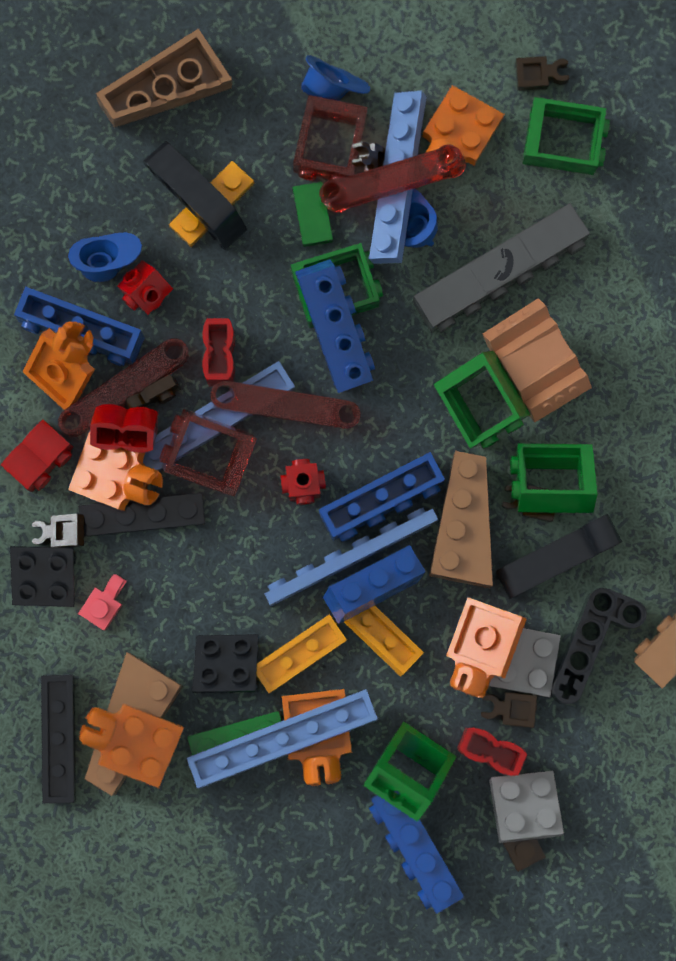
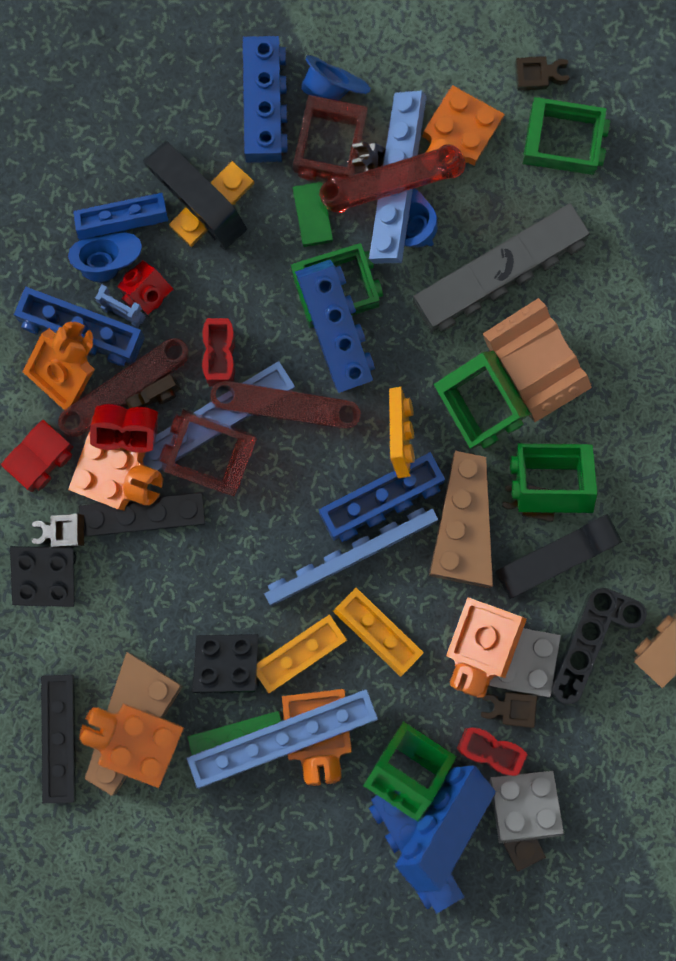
(101, 605): coral plate -> none
(109, 303): none -> medium blue piece
(120, 216): none -> blue plate
(166, 81): medium nougat wedge -> none
(263, 99): none -> blue brick
(303, 493): red brick -> none
(373, 584): blue brick -> none
(401, 432): none -> light orange plate
(445, 829): none -> blue brick

